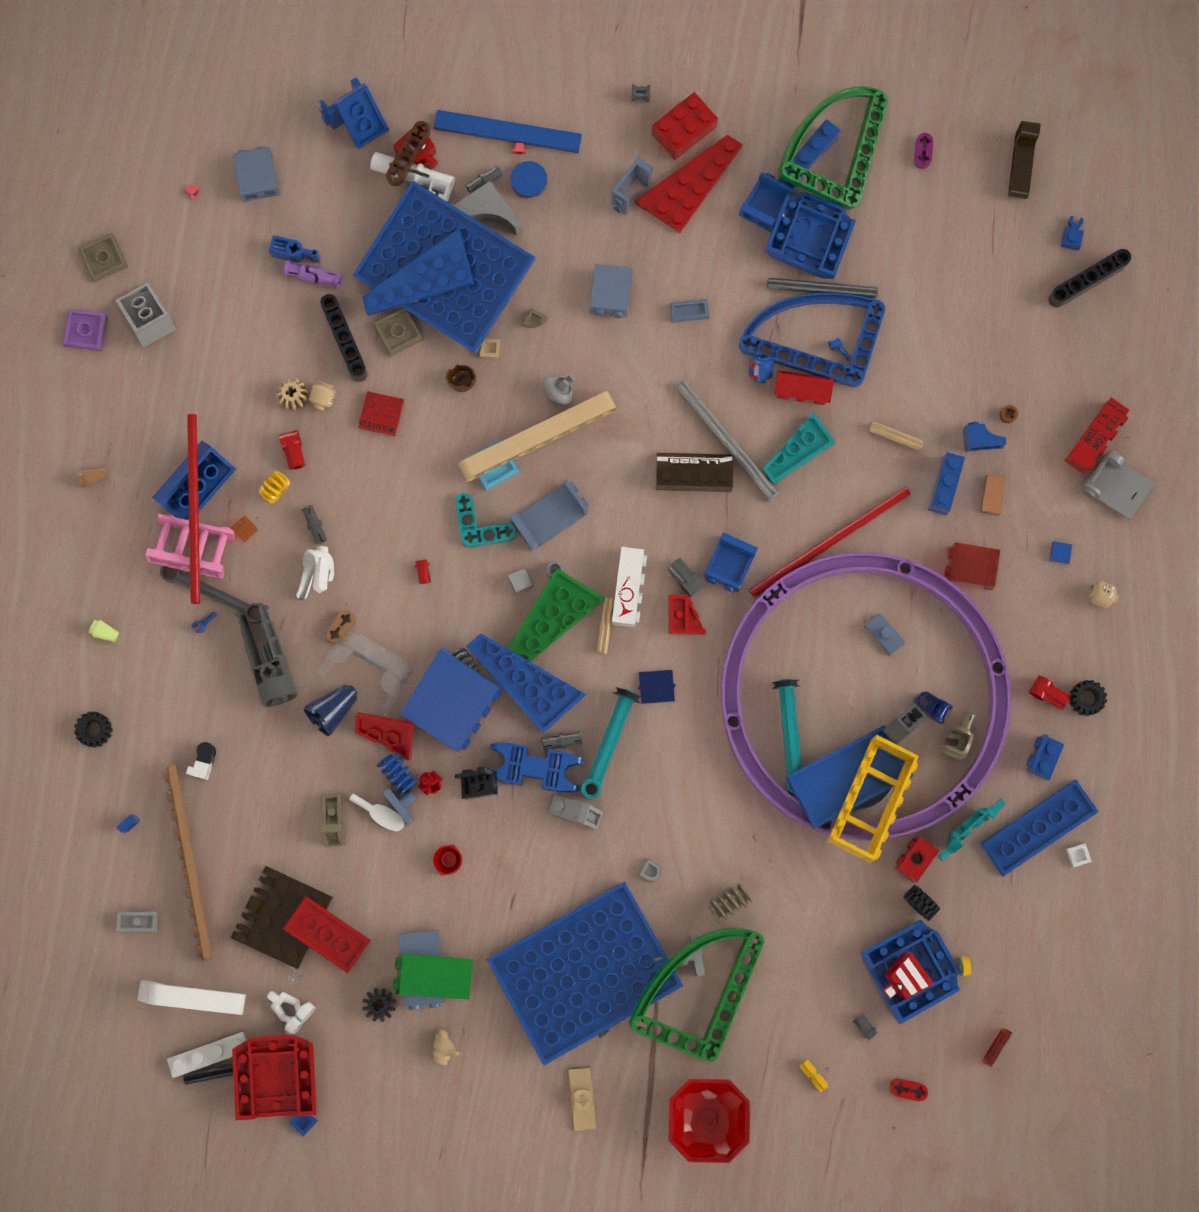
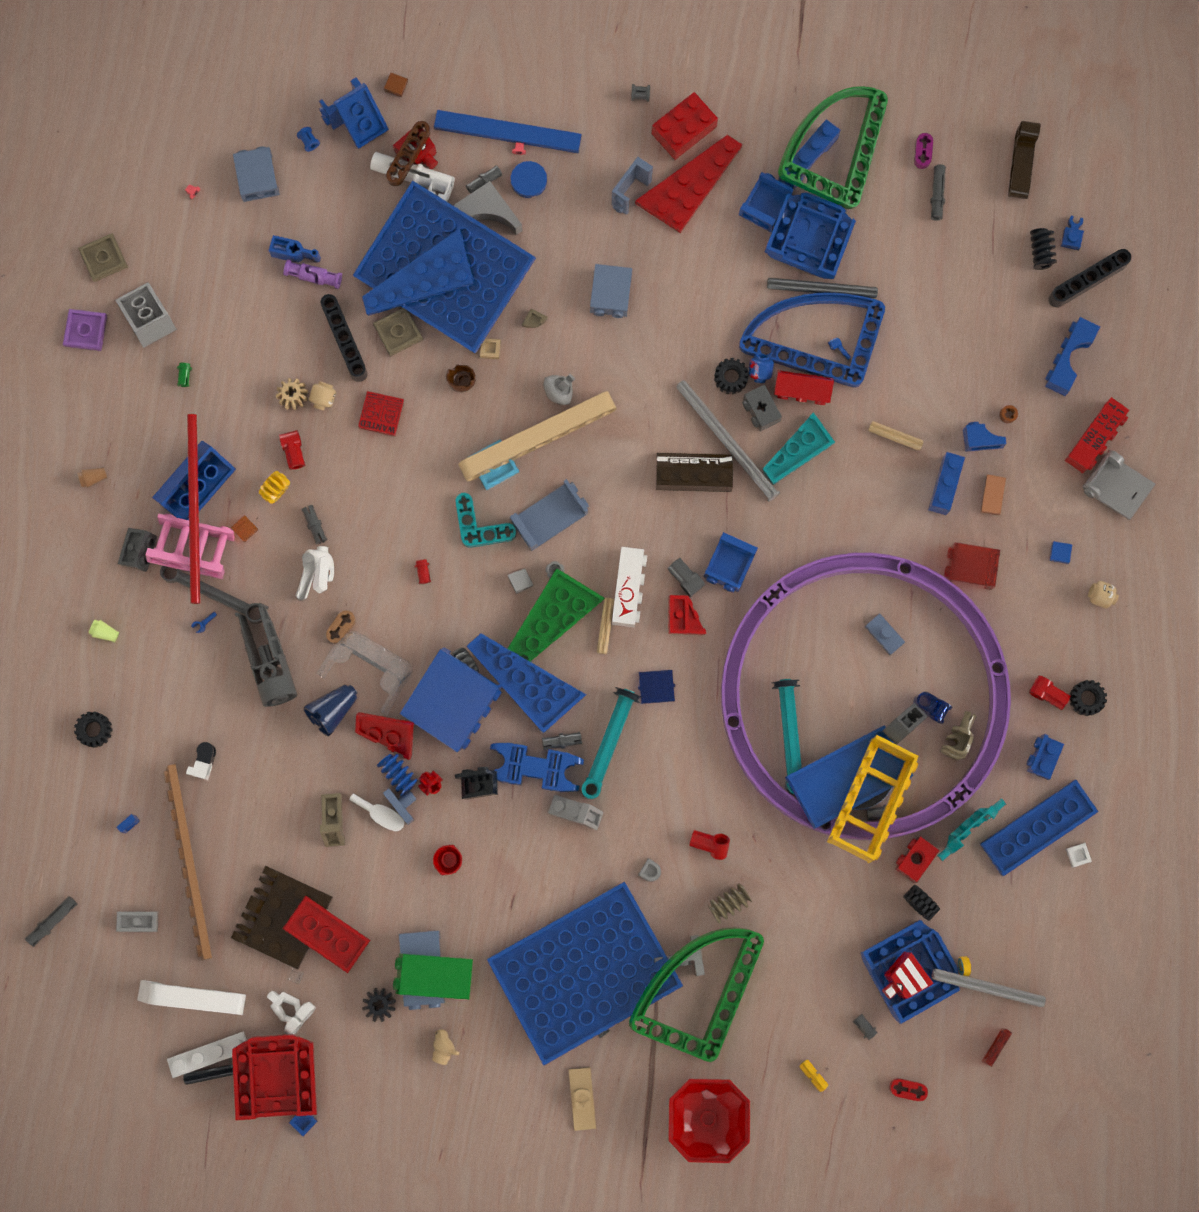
(44, 928): none -> dark grey pin
(135, 548): none -> dark grey bracket
(184, 374): none -> green pin
(308, 139): none -> blue bush
(396, 84): none -> dark orange tile
(689, 310): sand blue tile -> none
(716, 845): none -> red piece
(731, 365): none -> black tyre
(763, 399): none -> dark grey brick
(830, 541): red piece -> none
(875, 813): none -> dark grey pin
(938, 192): none -> dark grey pin
(989, 988): none -> light grey axle
(1042, 247): none -> black piece
(1081, 336): none -> blue arch

